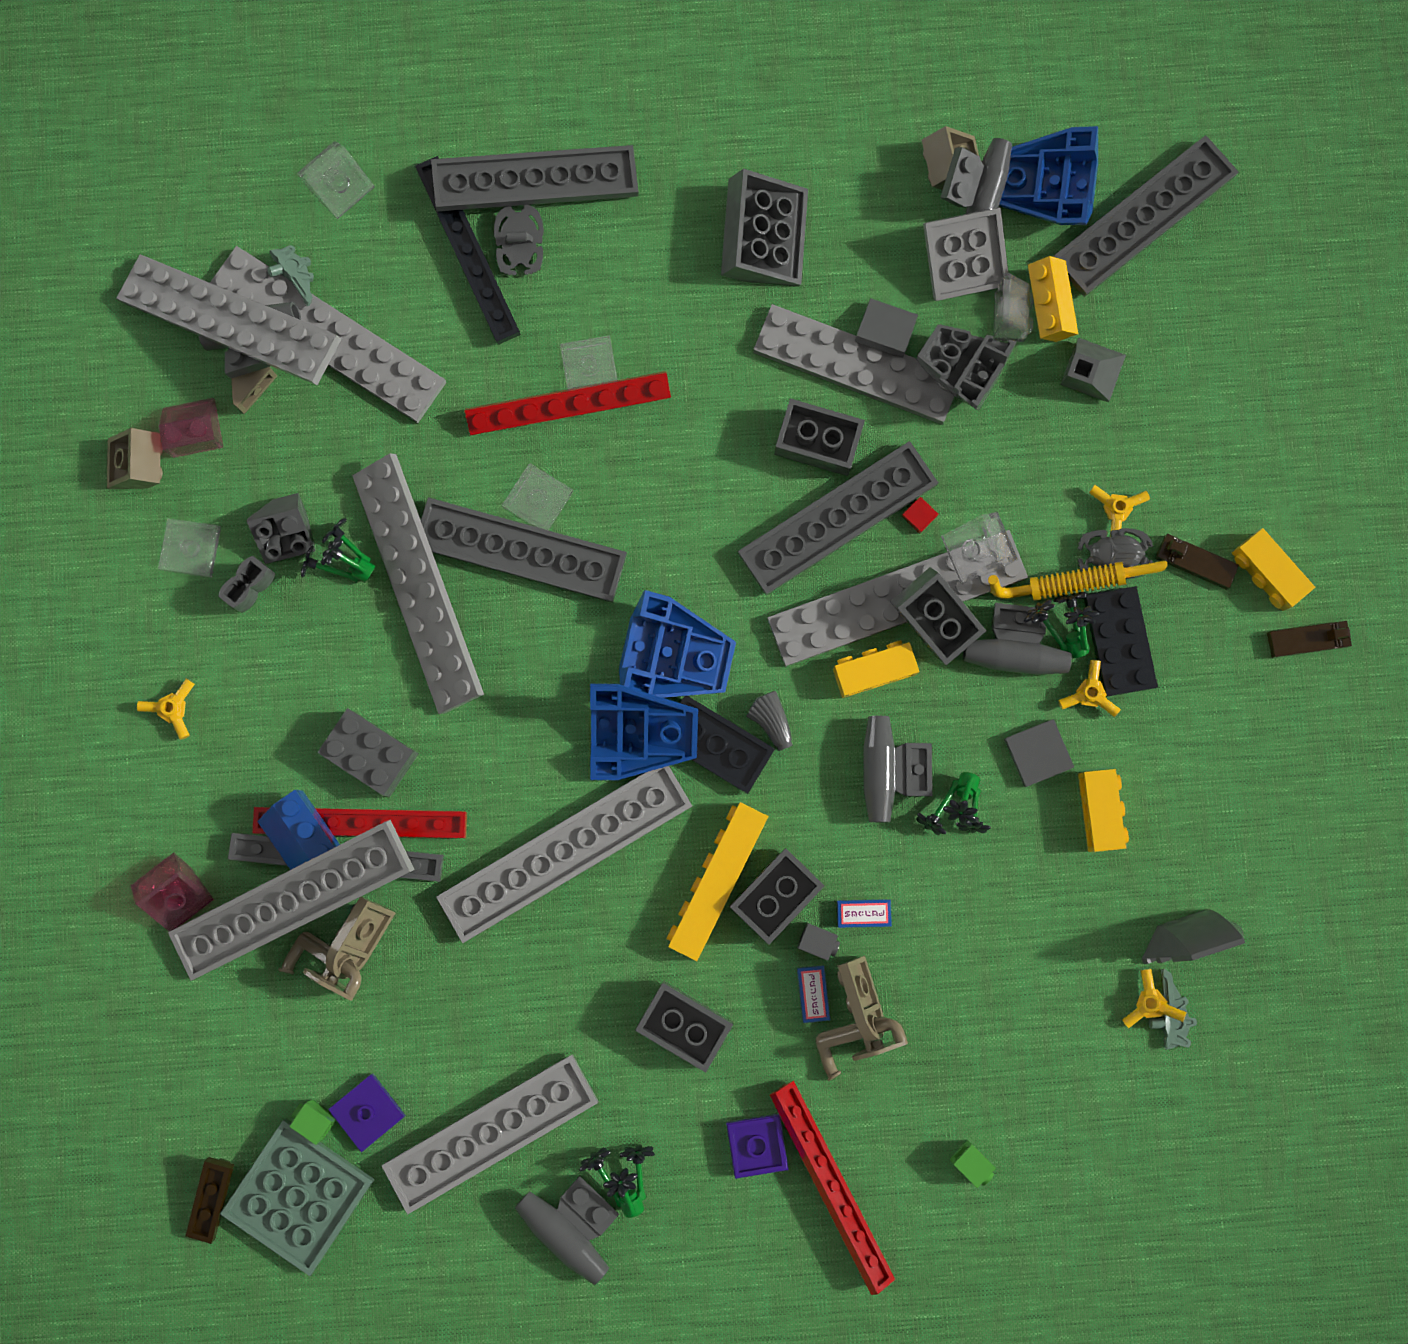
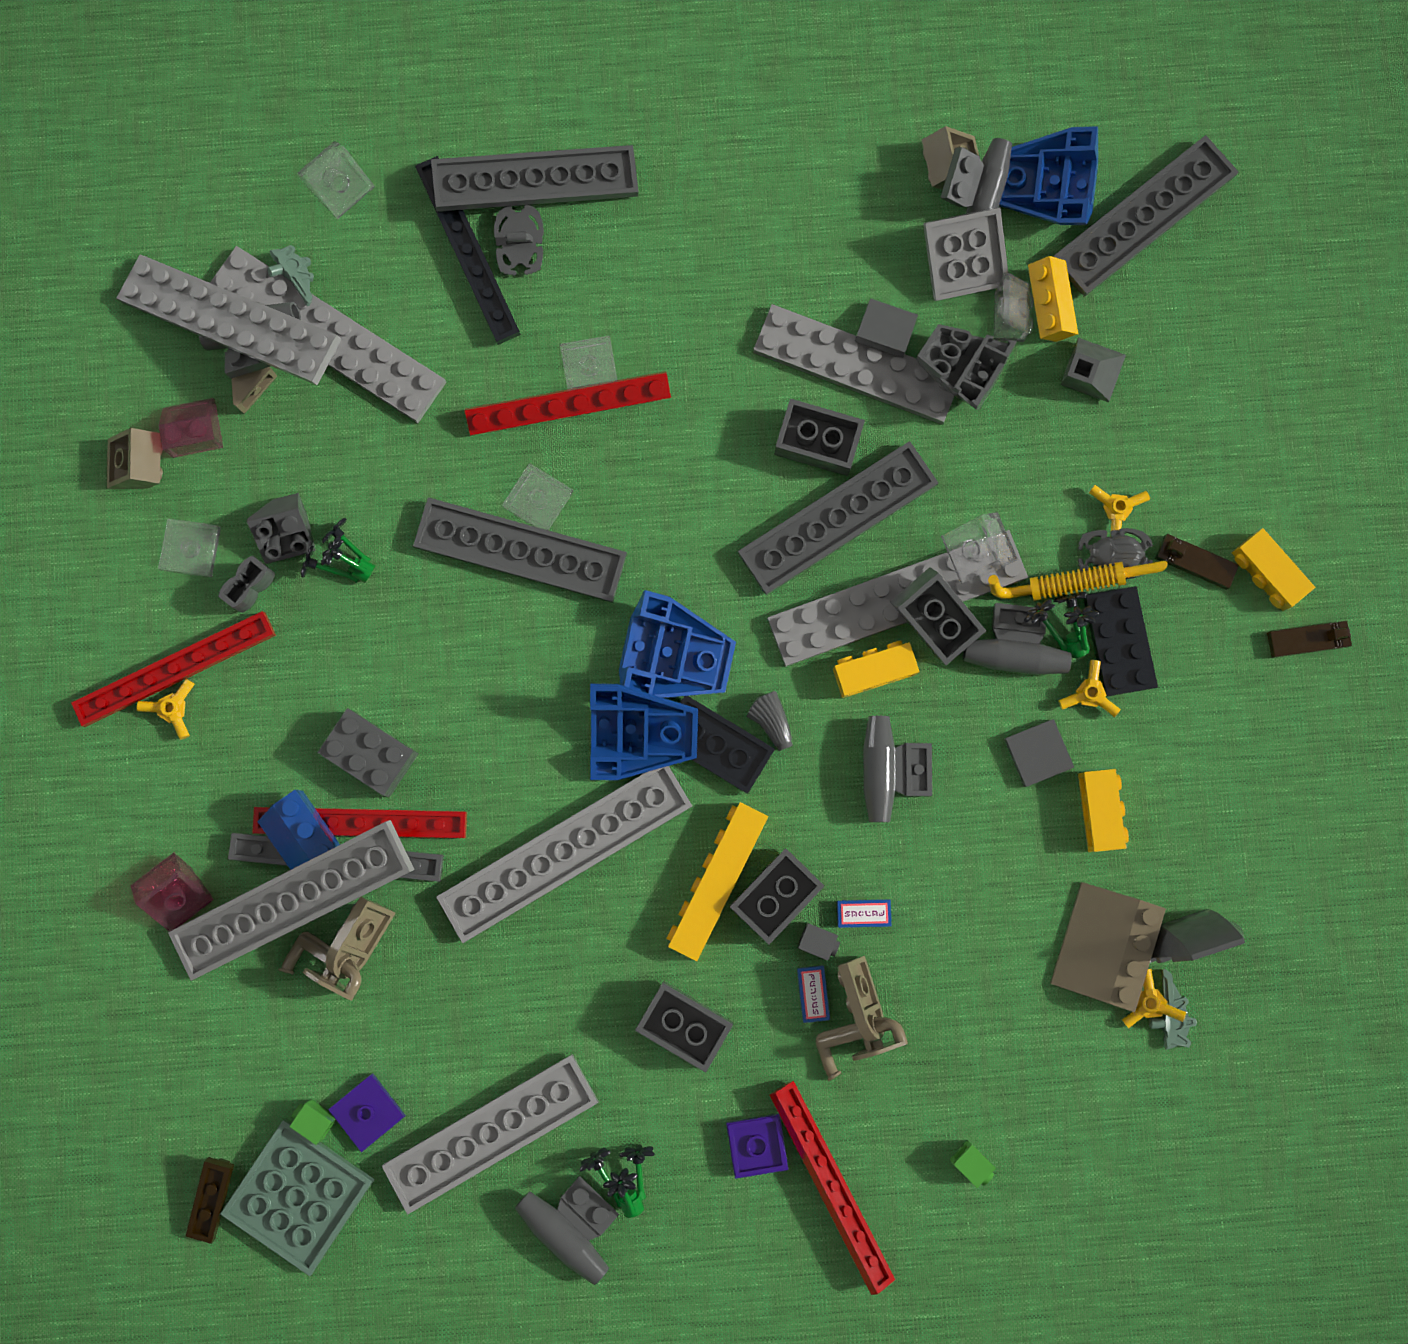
(173, 669): none -> red plate
(417, 584): light grey plate -> none
(764, 230): dark grey slope -> none
(920, 515): red tile -> none
(966, 788): plant -> none
(1108, 946): none -> dark tan slope

